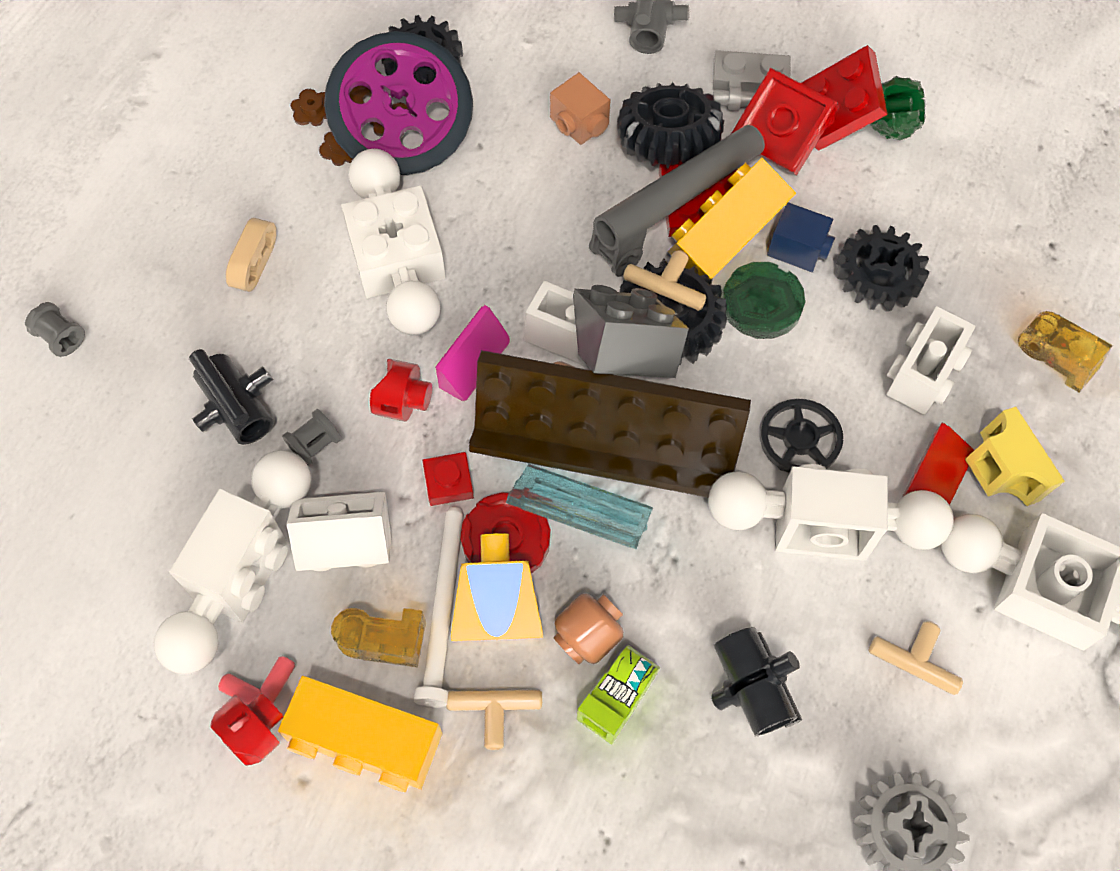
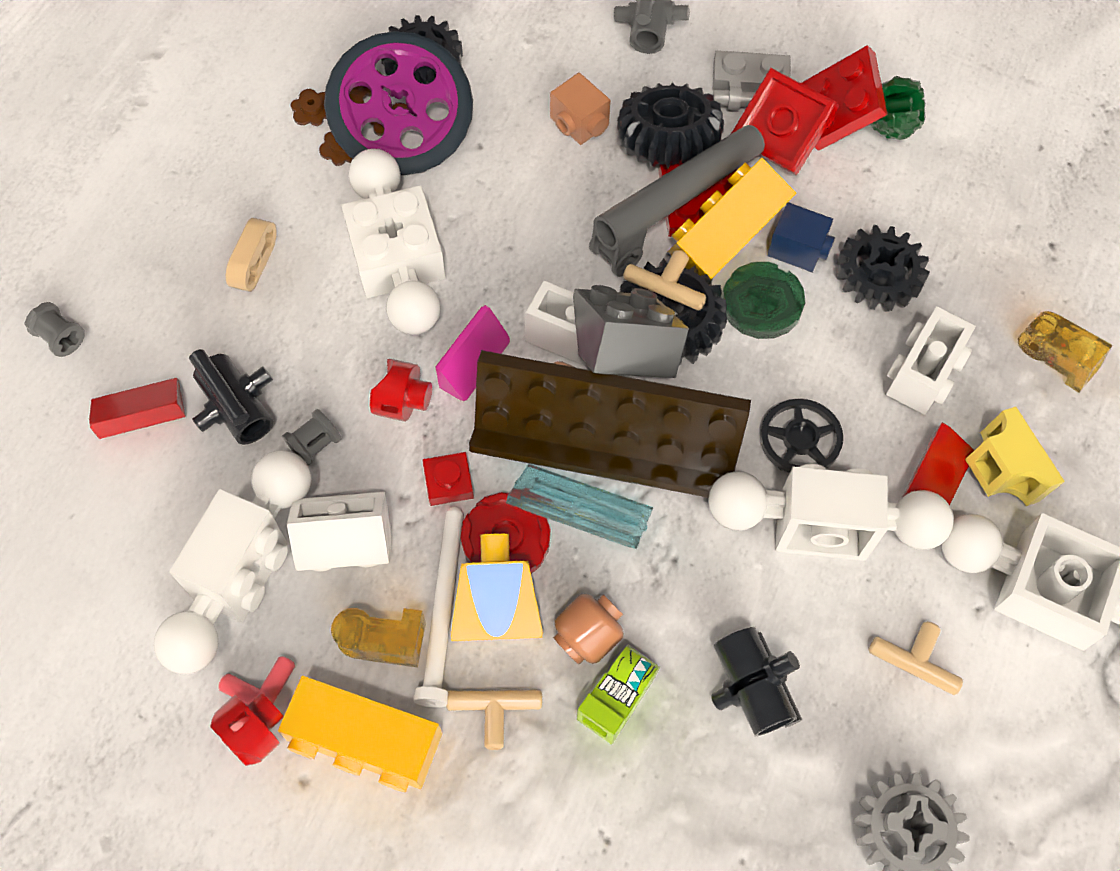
(136, 408): none -> red slope

